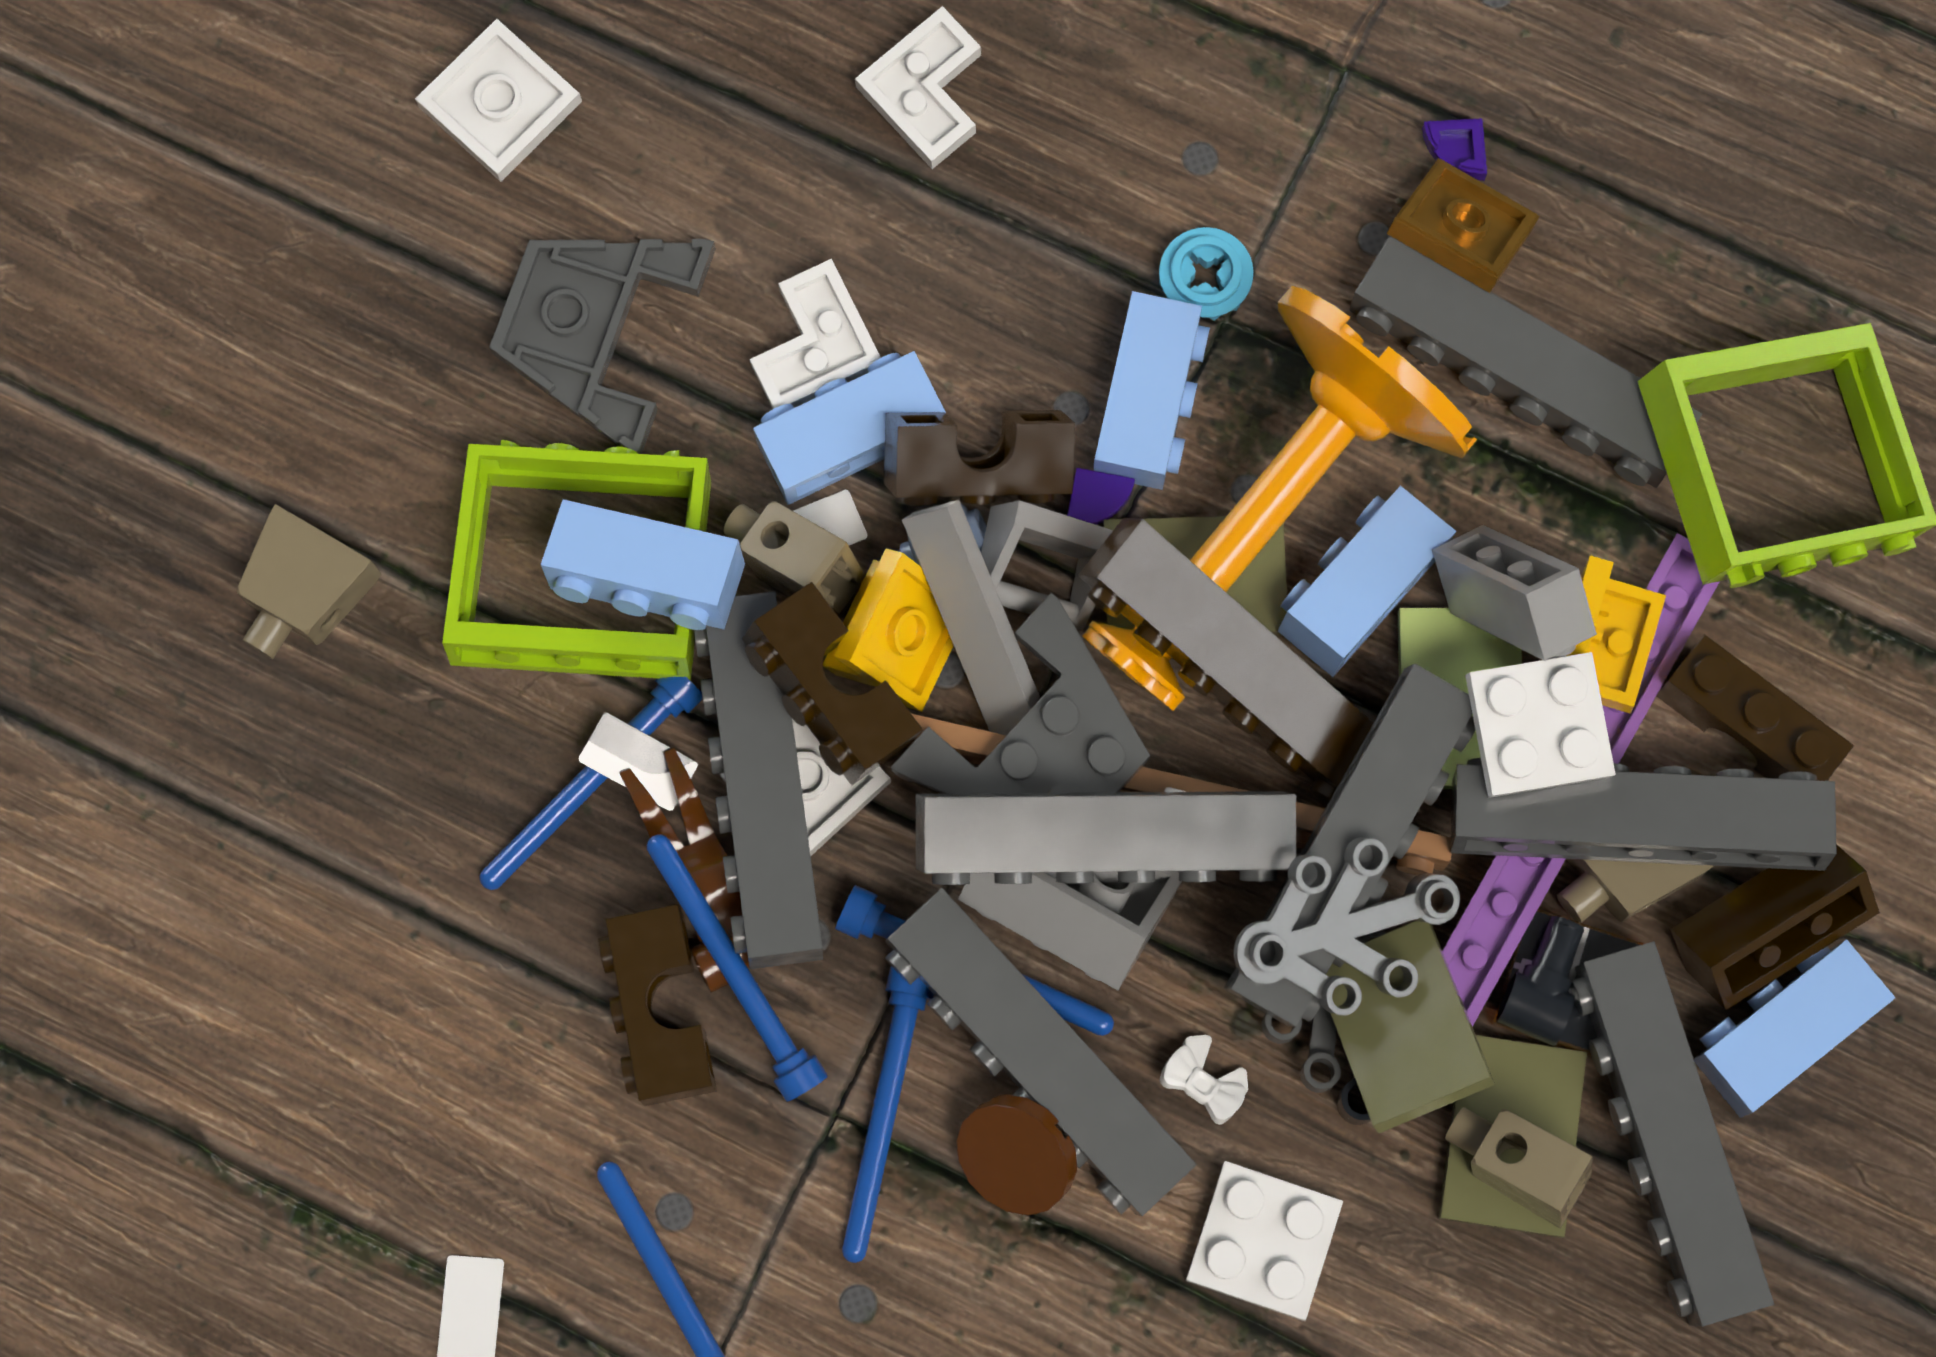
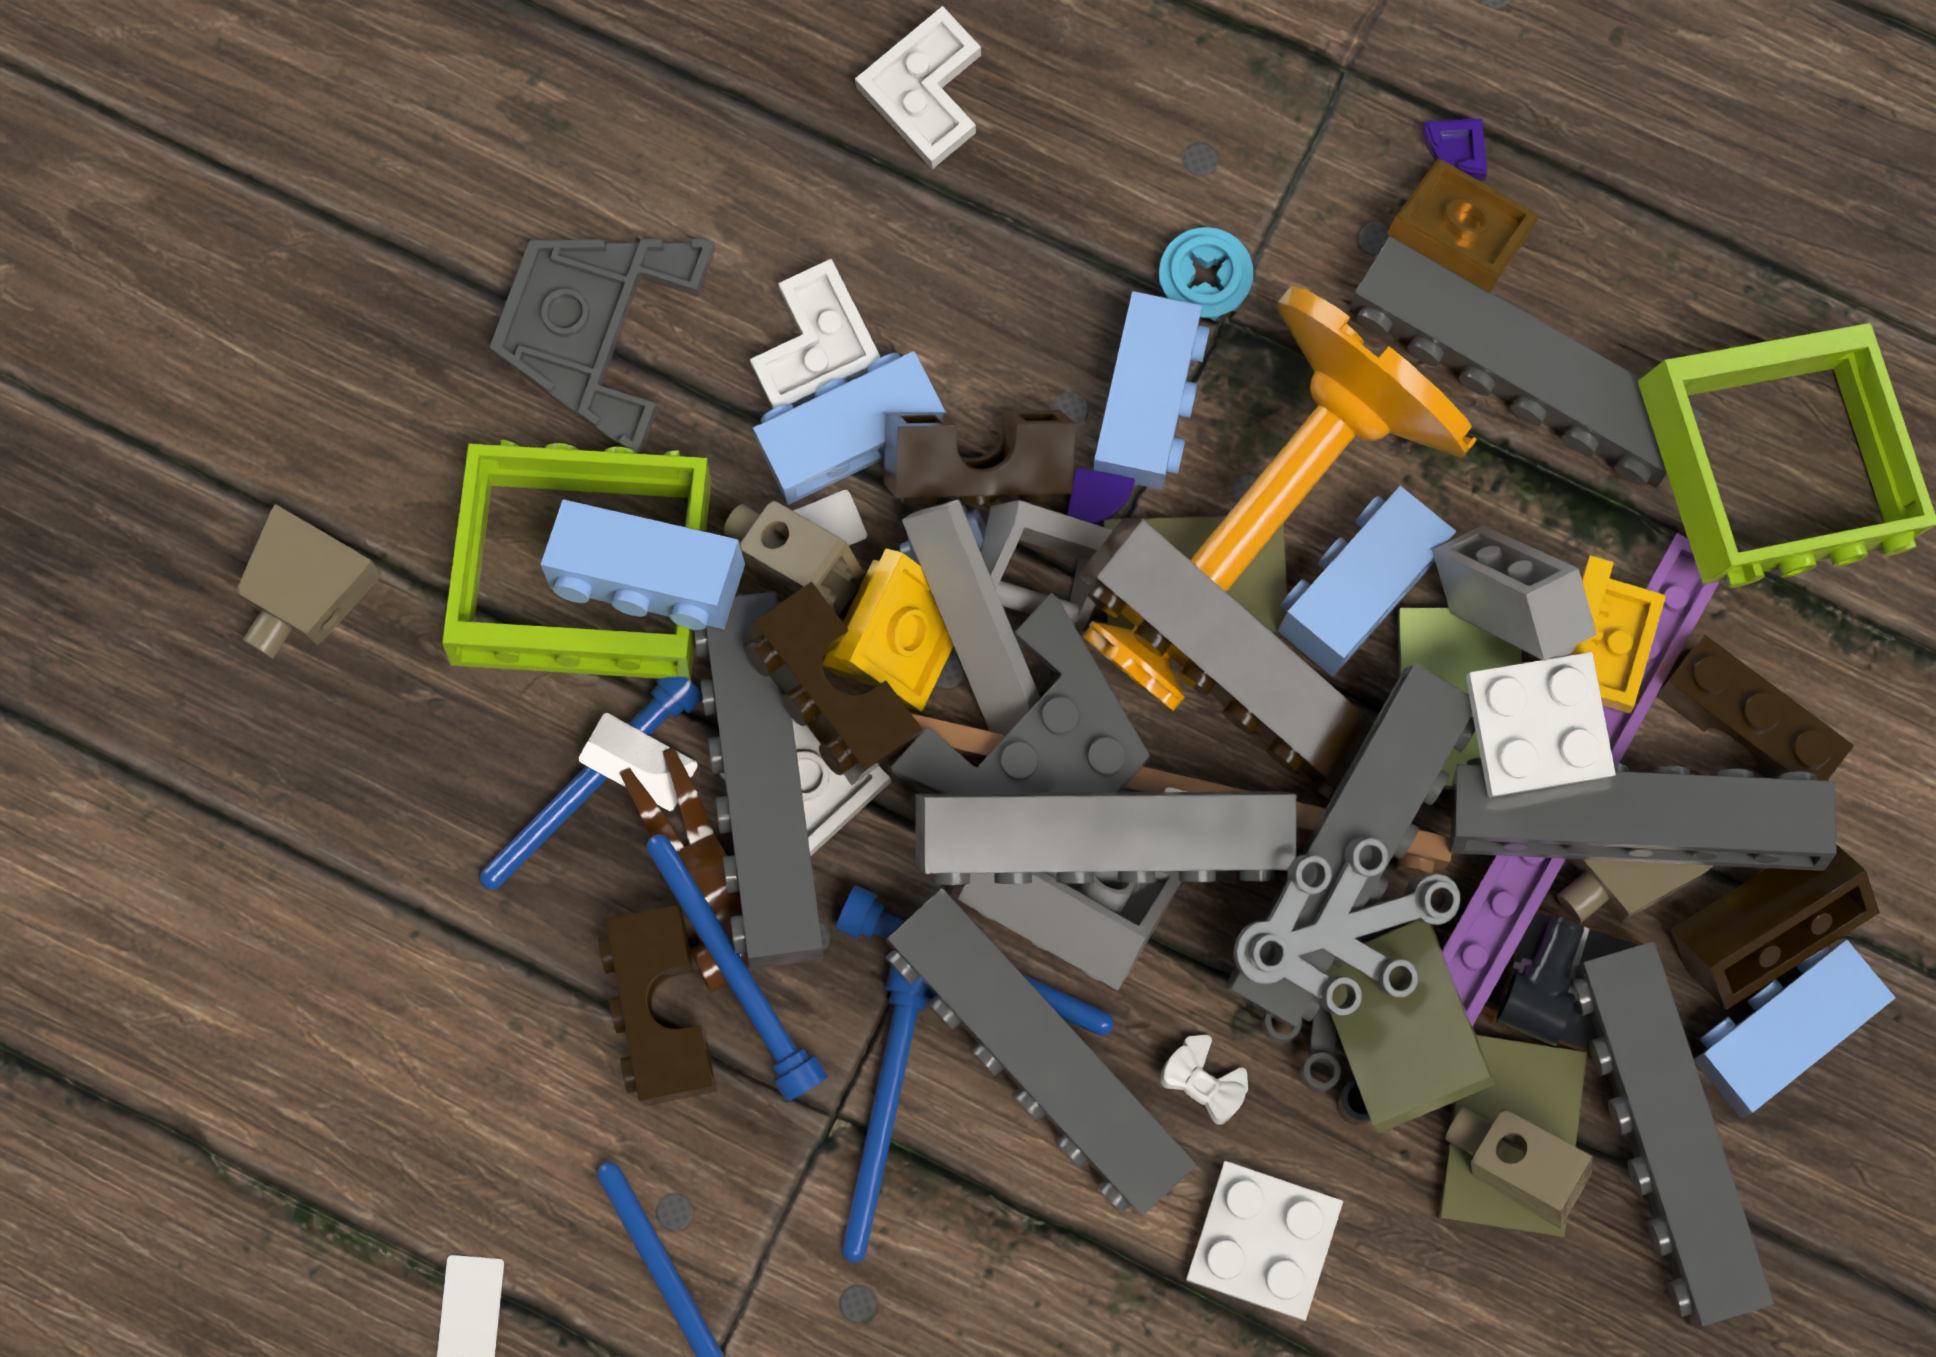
(498, 100): white plate -> none
(1016, 1155): reddish brown tile -> none

